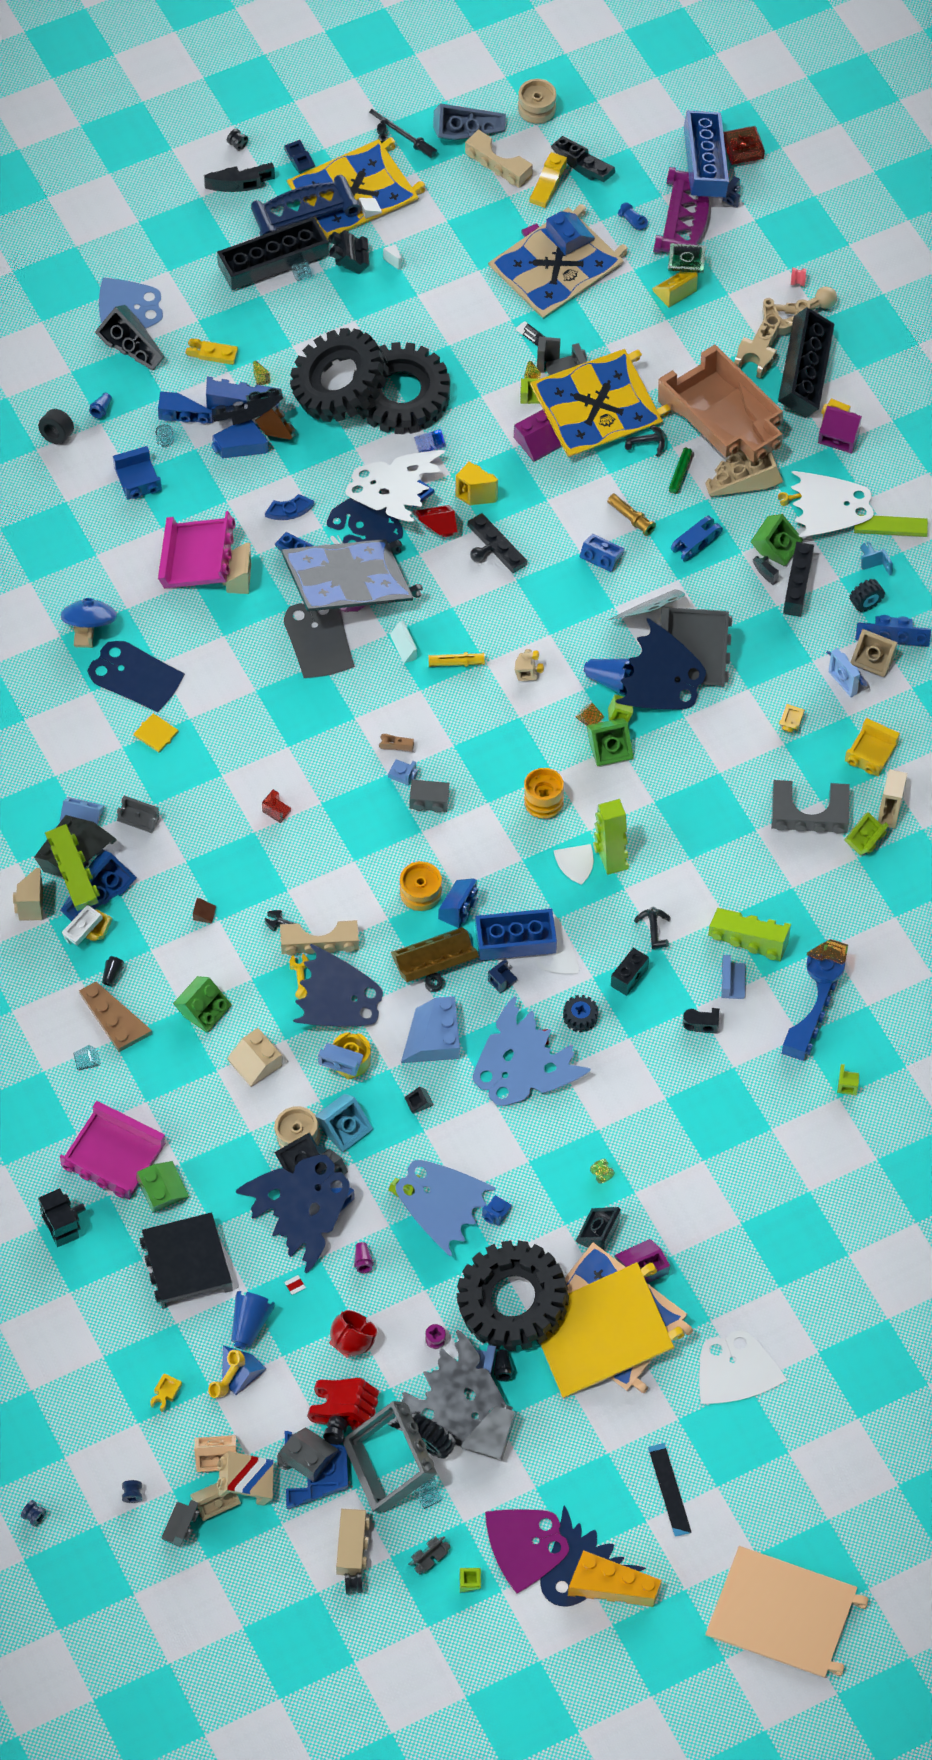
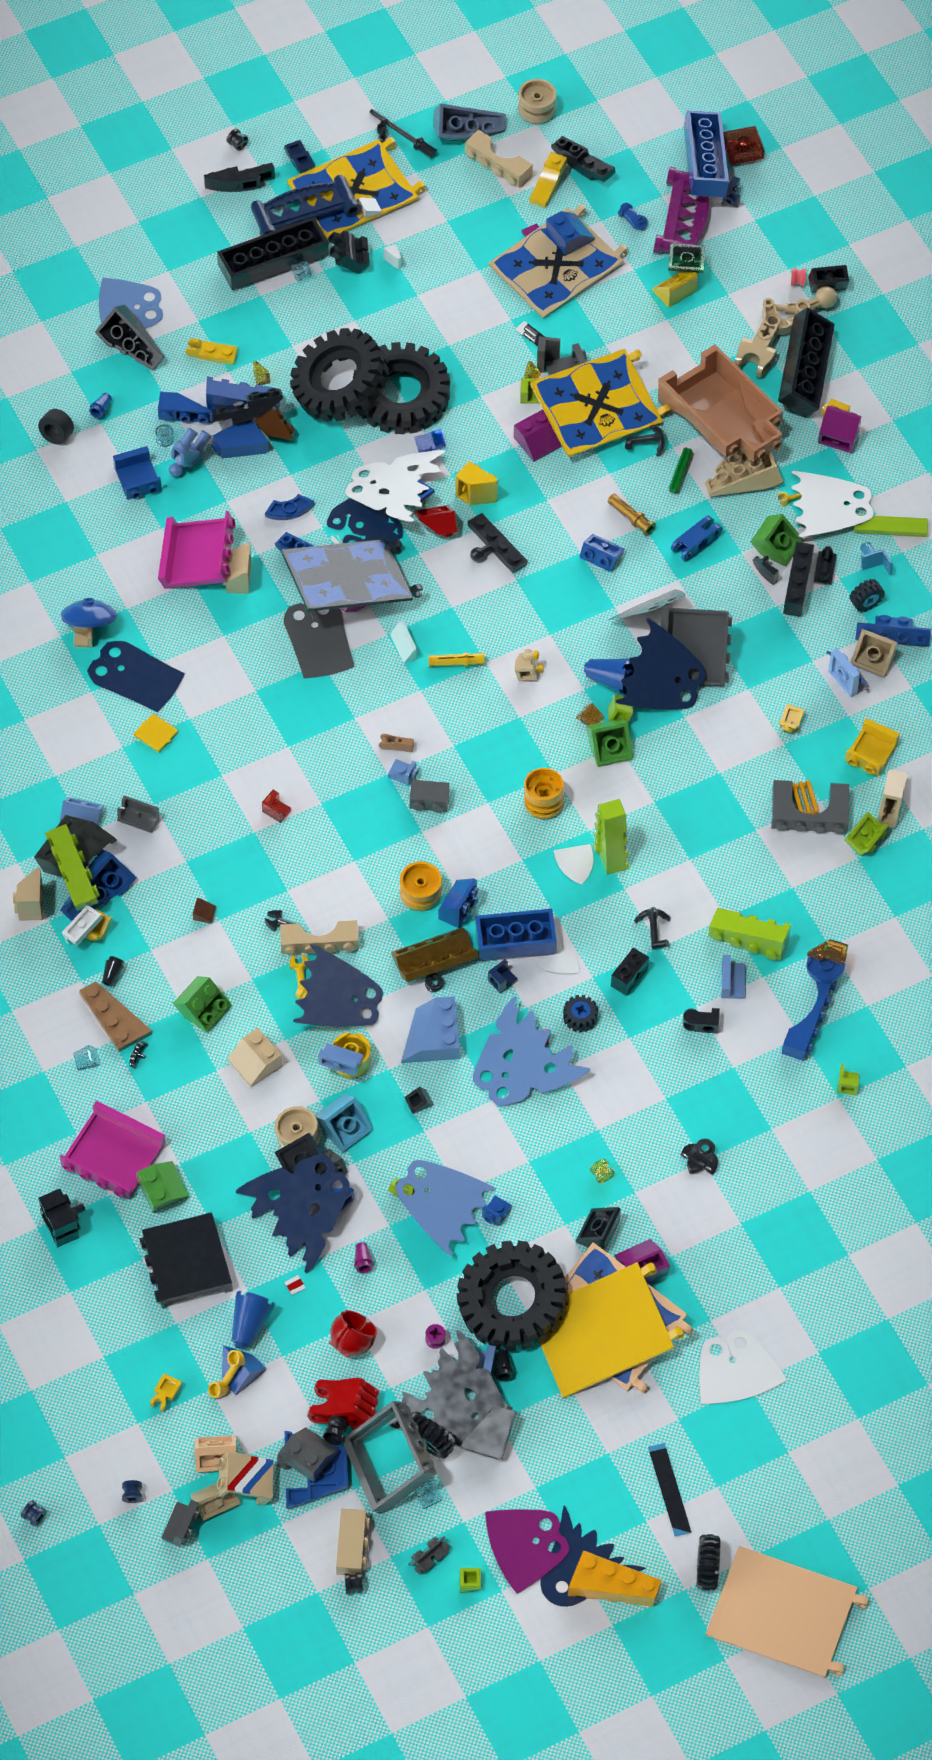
(136, 1053): none -> black piece
(187, 453): none -> medium blue connector
(700, 1159): none -> black plate
(708, 1562): none -> black gear
(801, 786): none -> light orange tile
(825, 566): none -> black hinge
(829, 276): none -> black brick

